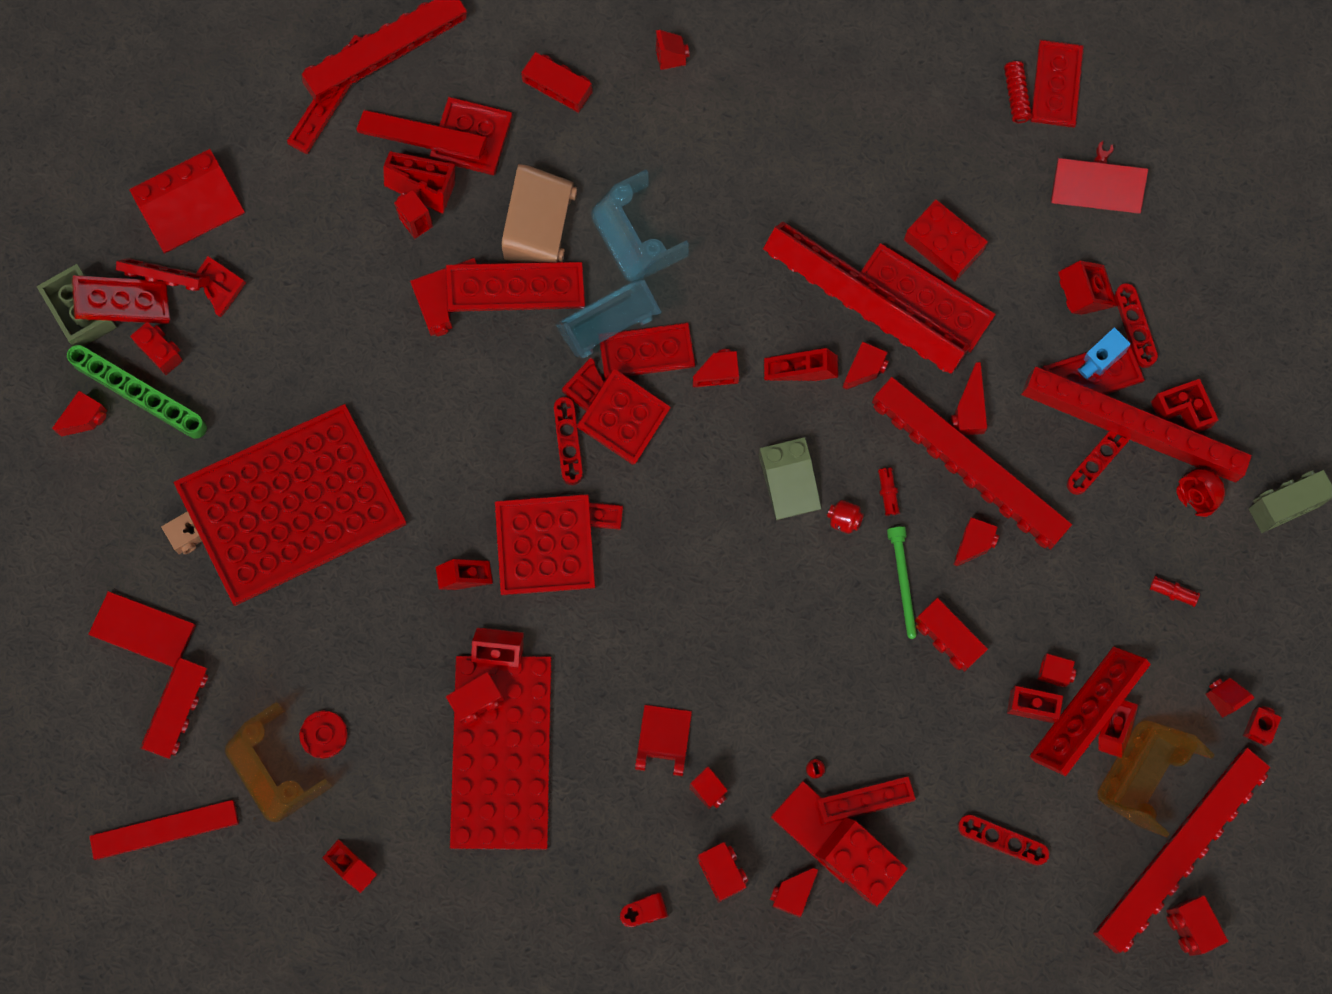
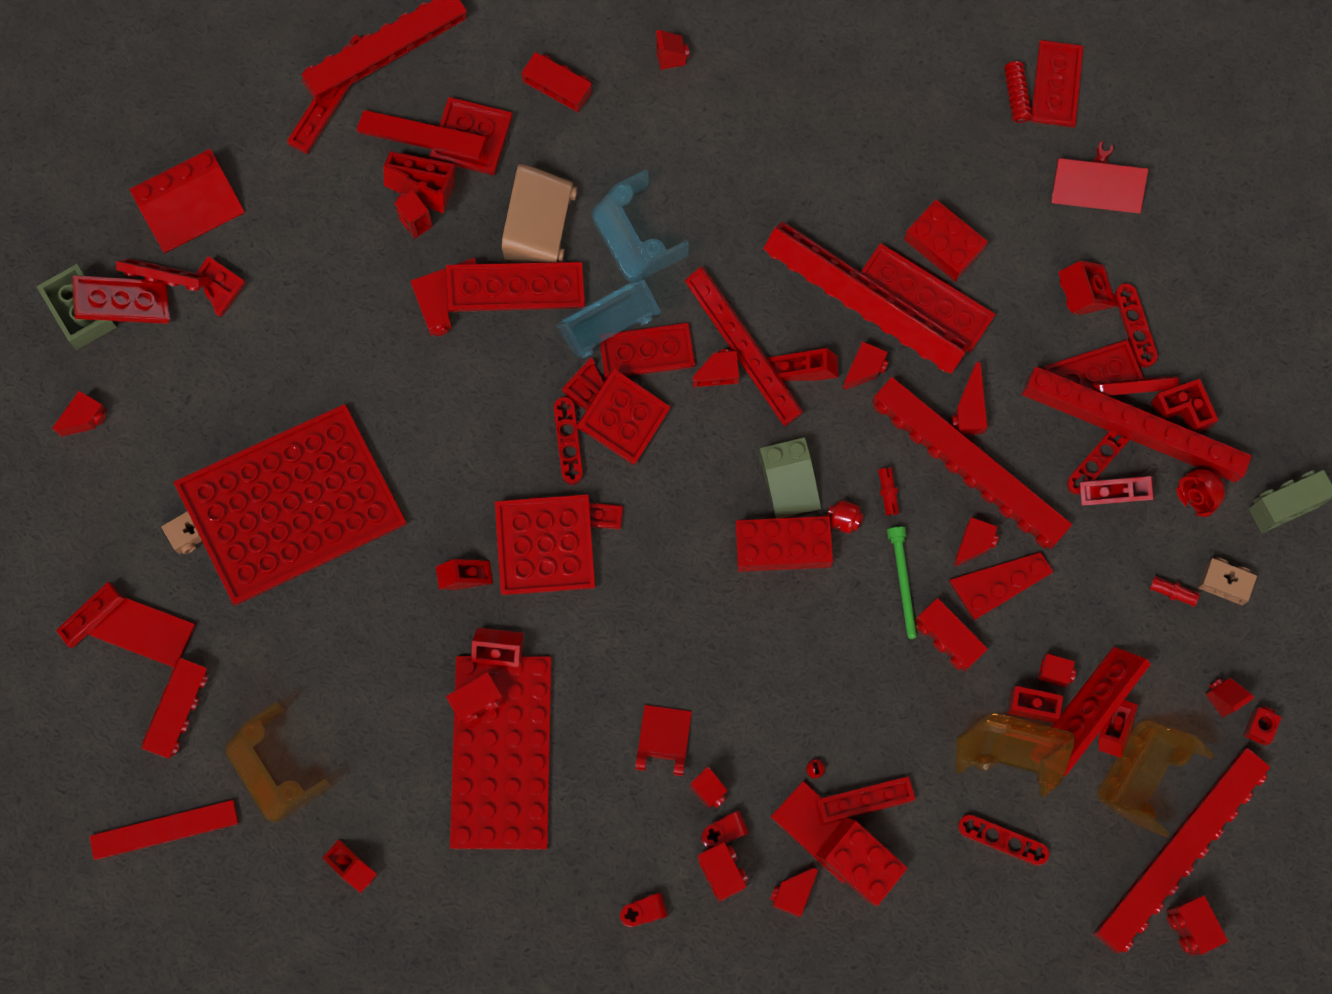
(89, 615): none -> red tile
(130, 384): bright green beam -> none
(156, 348): red brick -> none
(329, 738): red tile -> none
(728, 828): none -> red piece
(747, 349): none -> red tile
(783, 544): none -> red brick
(995, 585): none -> red wing
(1016, 744): none -> clear orange windscreen
(1110, 348): dark azure torso -> none
(1117, 490): none -> red slope
(1136, 385): none -> red beam
(1214, 581): none -> nougat brick

